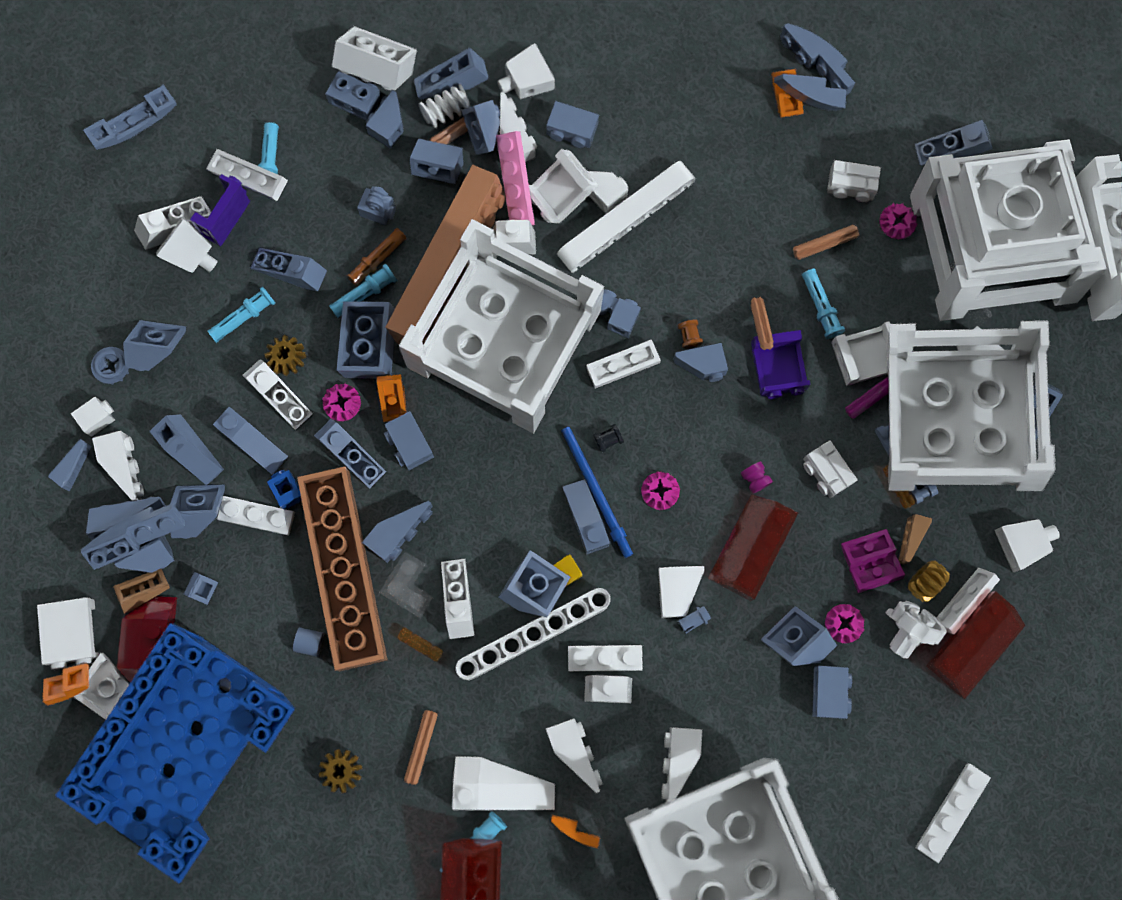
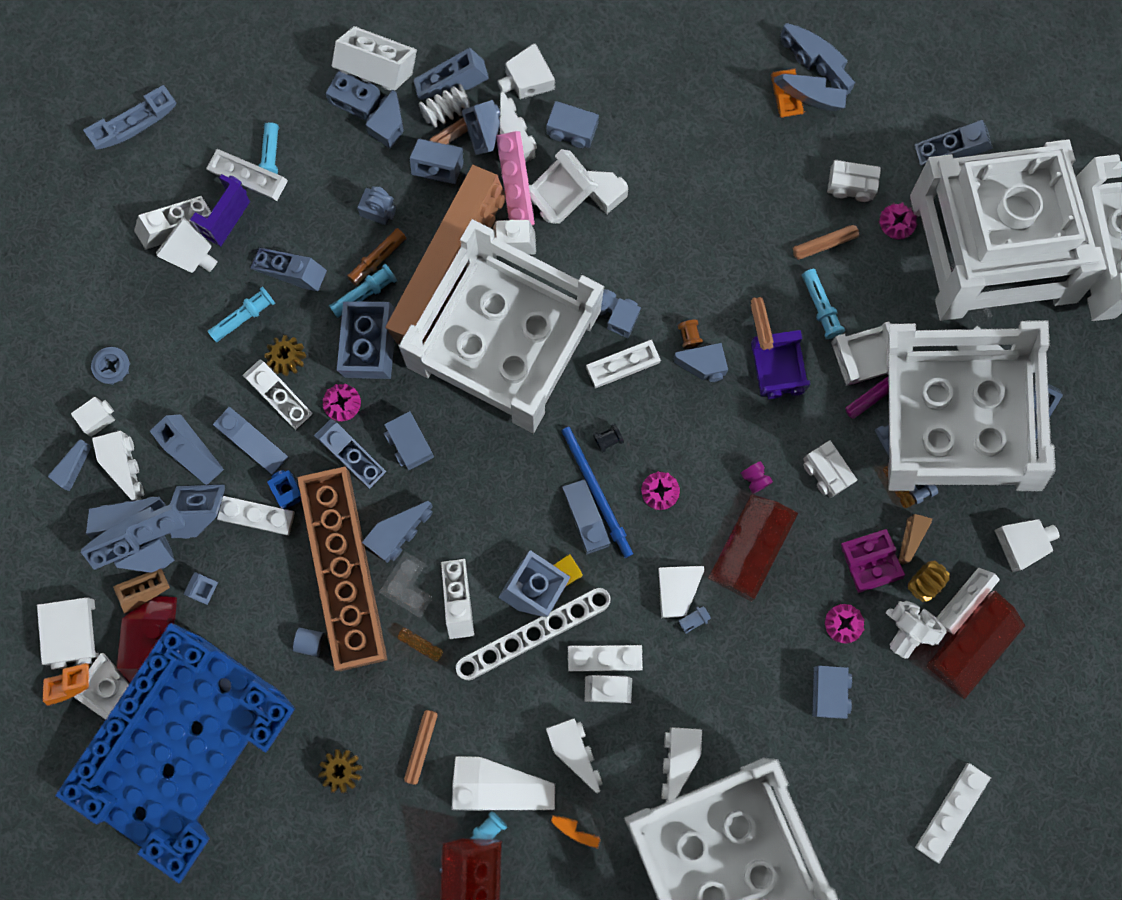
(150, 344): sand blue slope -> none
(391, 396): orange slope -> none
(625, 215): white beam -> none
(799, 639): sand blue slope -> none

